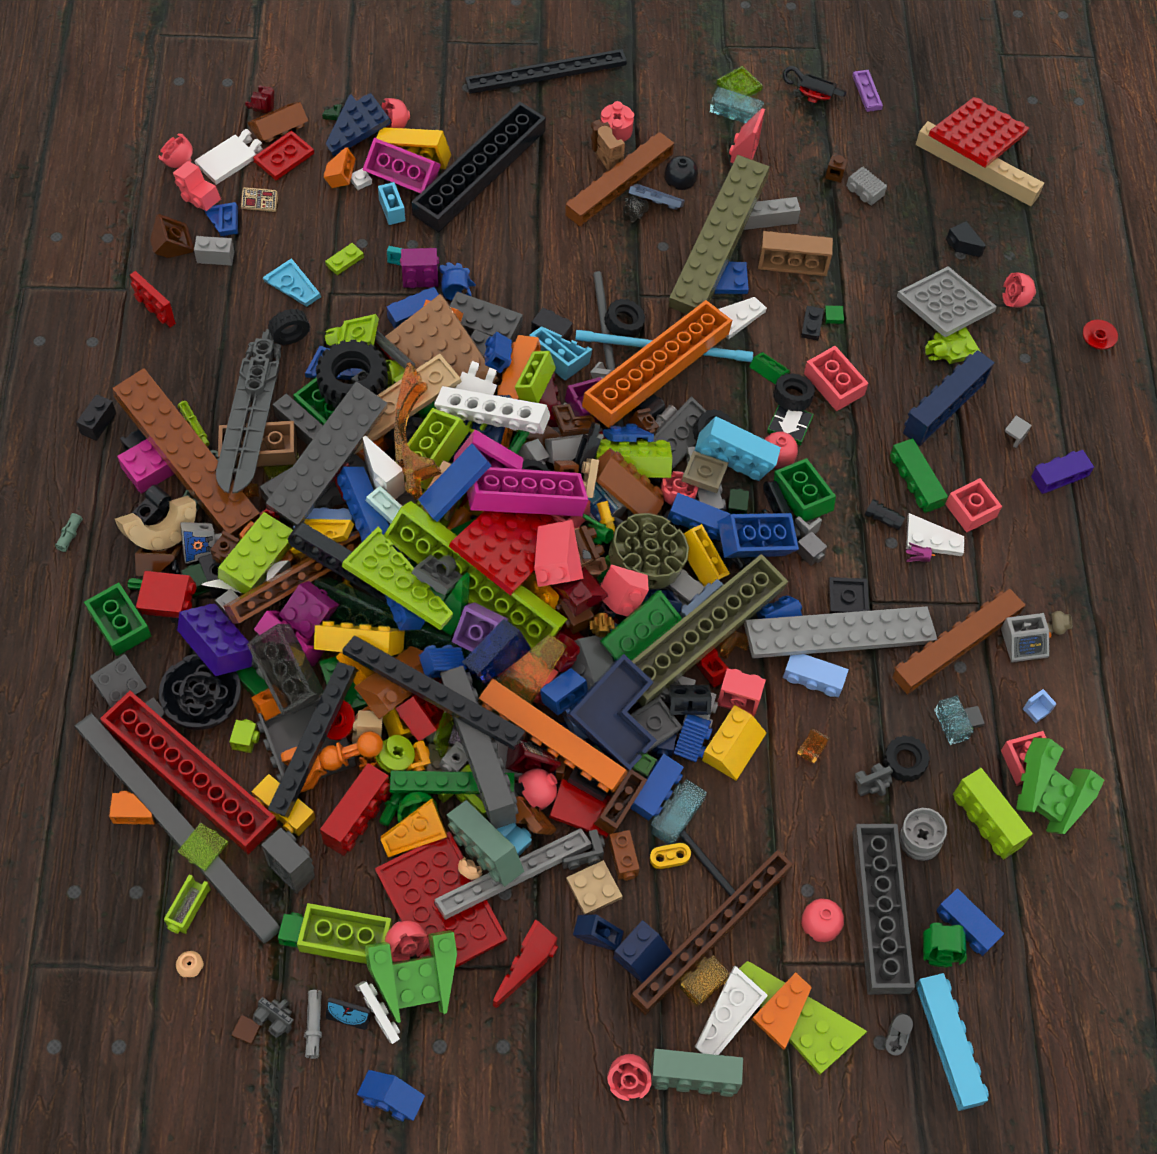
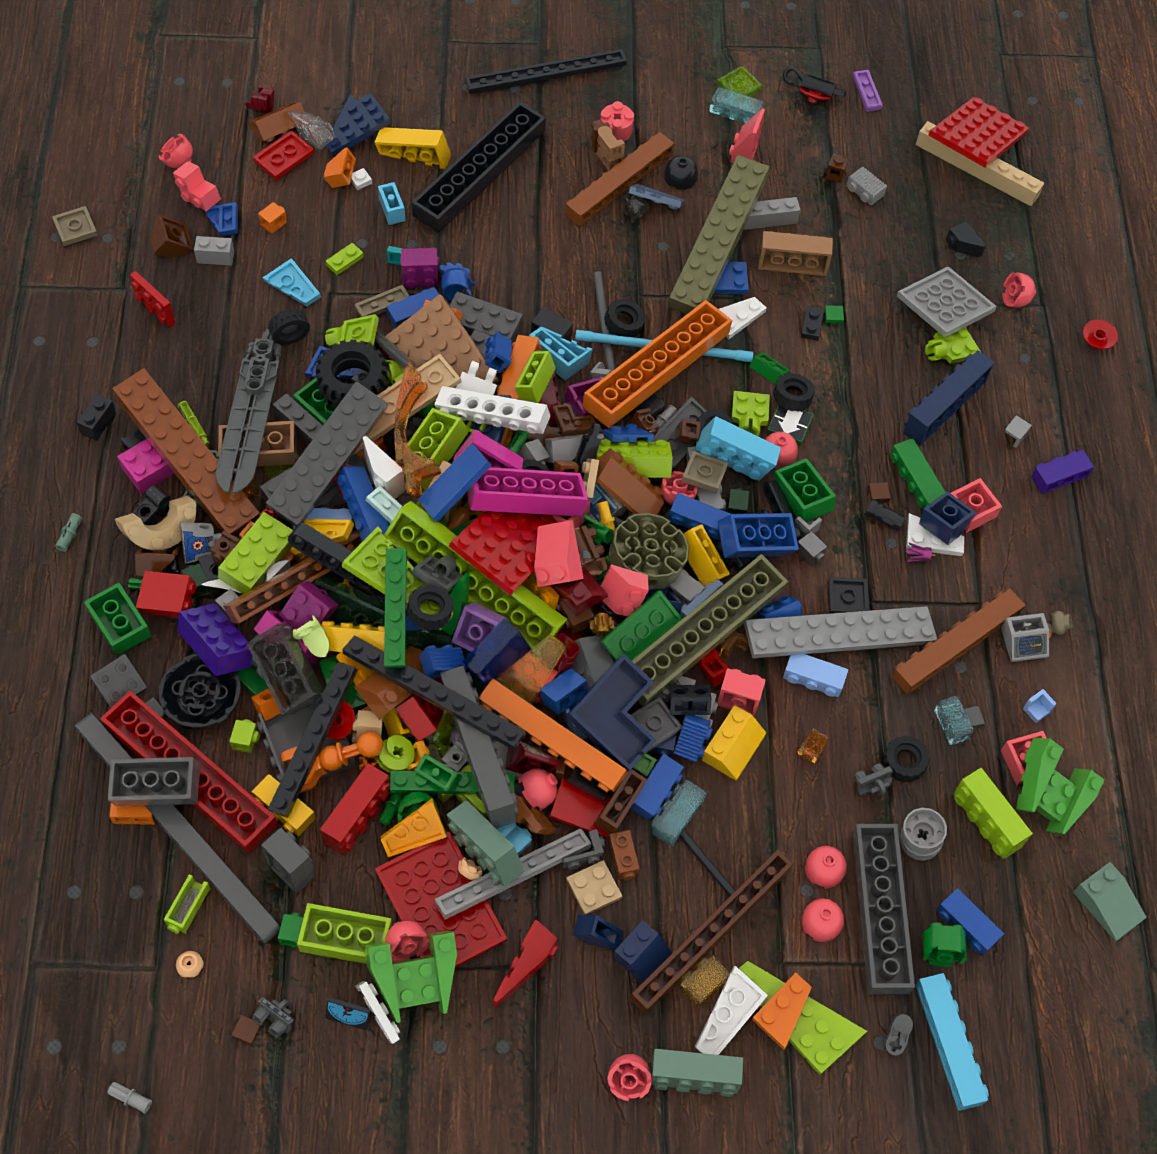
(74, 226): none -> dark tan plate
(129, 1097): none -> light grey axle
(154, 781): none -> dark grey brick
(202, 846): clear neon green piece -> none
(229, 157): white tile -> none
(259, 199): slope -> none
(272, 217): none -> orange brick
(312, 128): none -> clear slope
(313, 637): none -> yellowish green piece
(313, 1031): light grey pin -> none
(332, 113): dark green tile -> none
(378, 303): none -> dark tan plate
(390, 1095): blue brick -> none
(395, 608): none -> green plate
(397, 112): coral cylinder -> none
(400, 166): dark pink brick -> none
(433, 594): none -> black tyre
(437, 772): none -> green slope
(669, 856): yellow plate -> none
(685, 434): none -> reddish brown brick
(750, 411): none -> lime plate
(825, 867): none -> coral cylinder
(836, 378): coral brick -> none
(879, 491): none -> reddish brown tile
(946, 517): none -> dark blue slope
(1111, 901): none -> sand green slope

